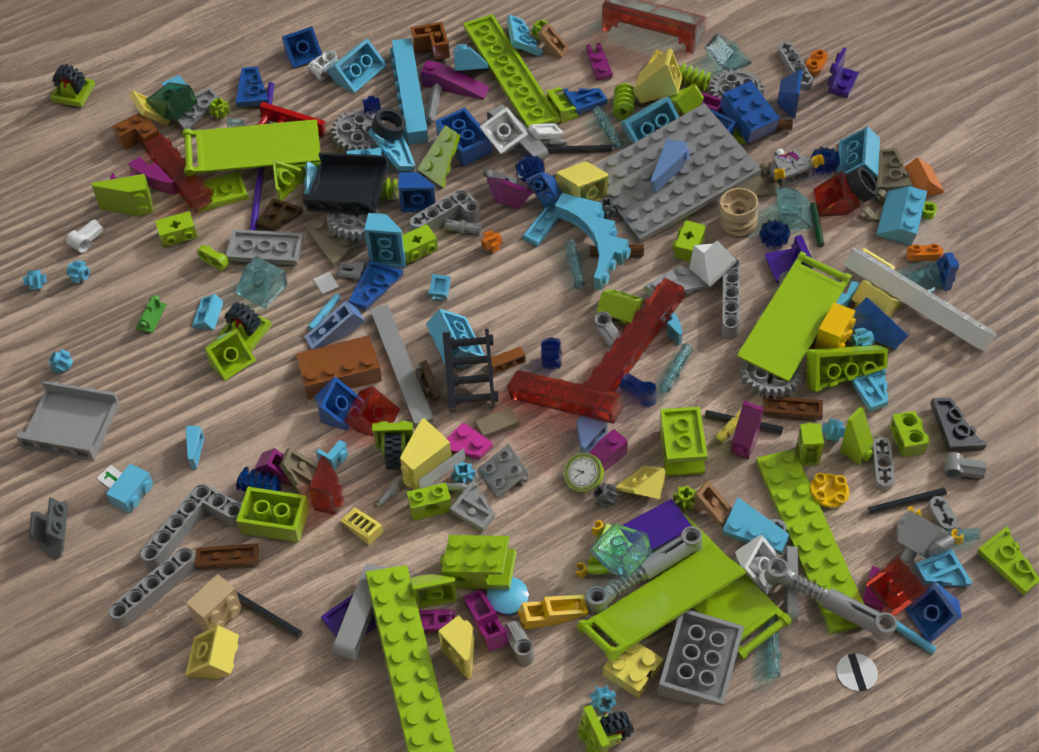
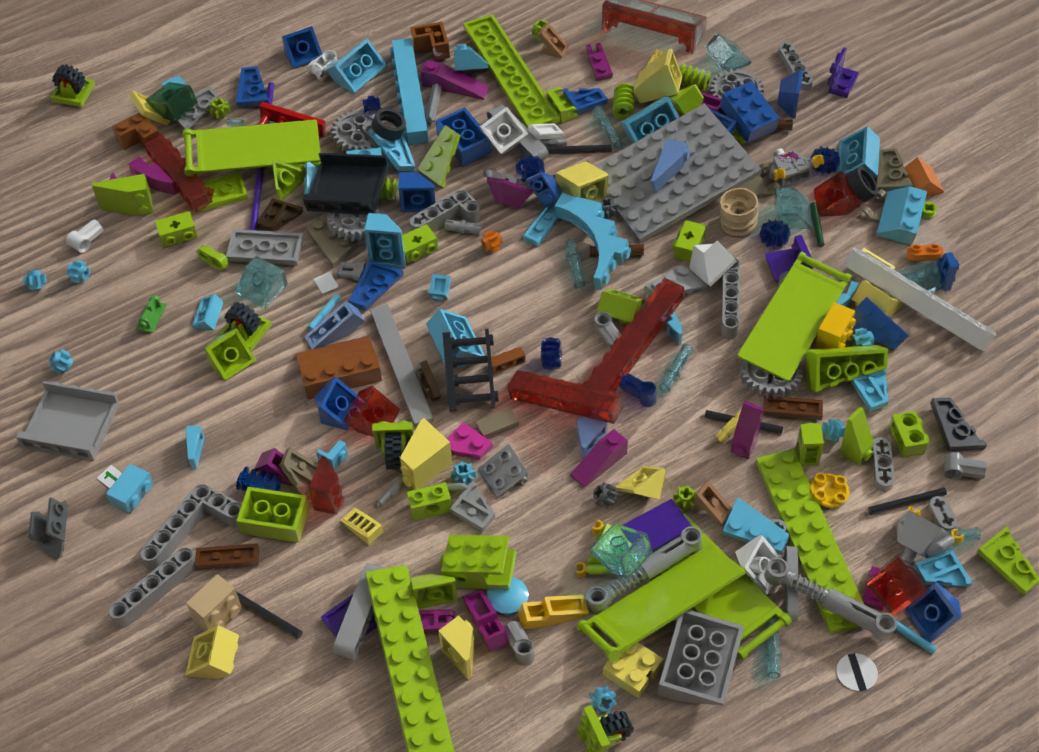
(442, 469): white sticker -> none
(520, 36): medium azure wing -> none
(583, 472): tile -> none
(682, 441): lime torso -> none
(816, 62): orange plate -> none

